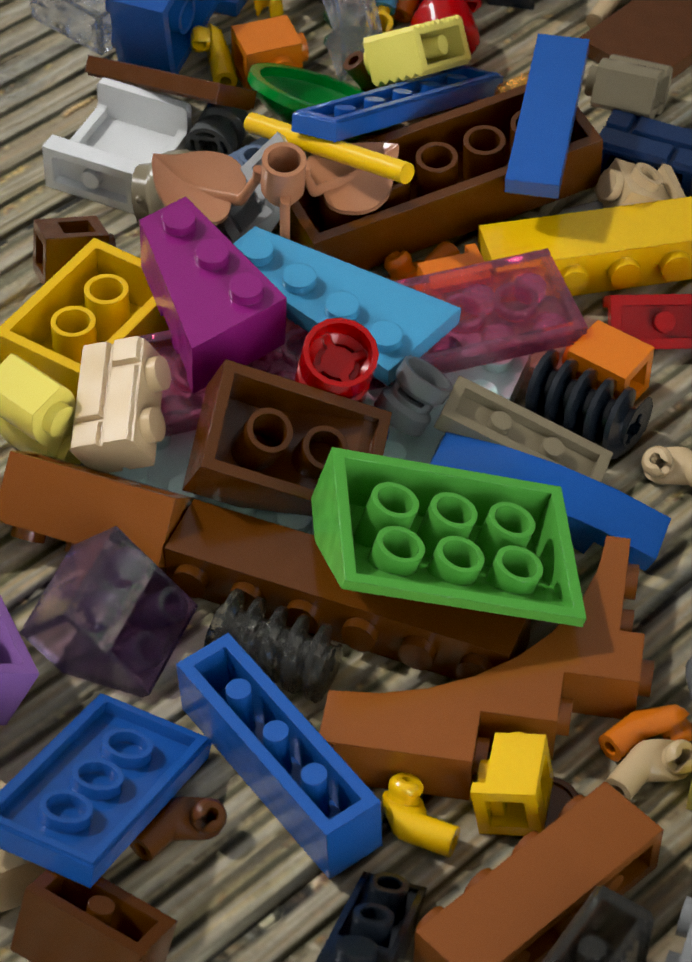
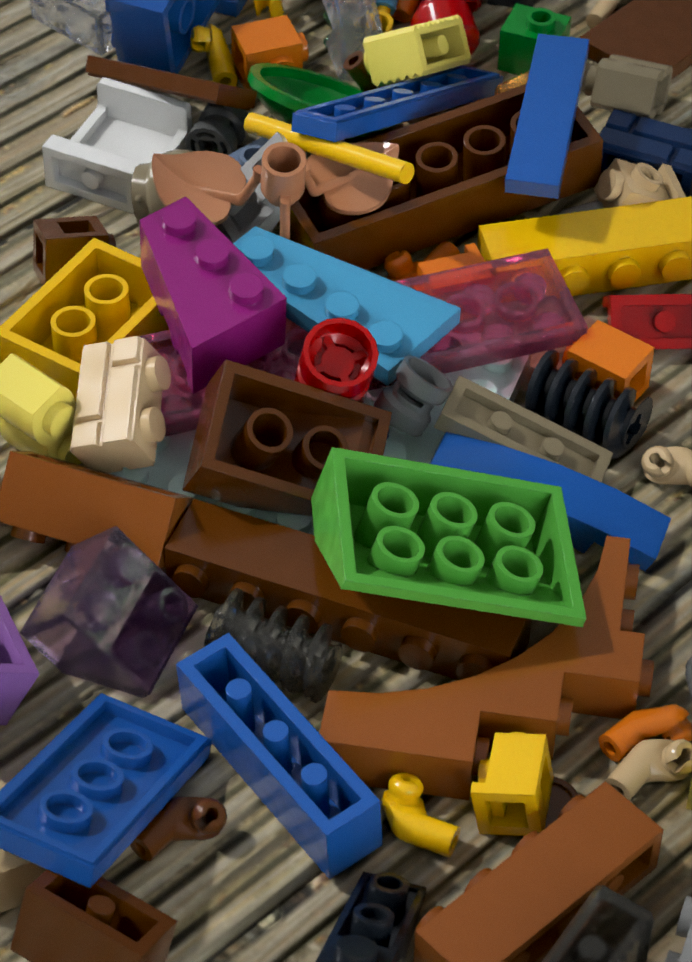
(520, 35): none -> green brick

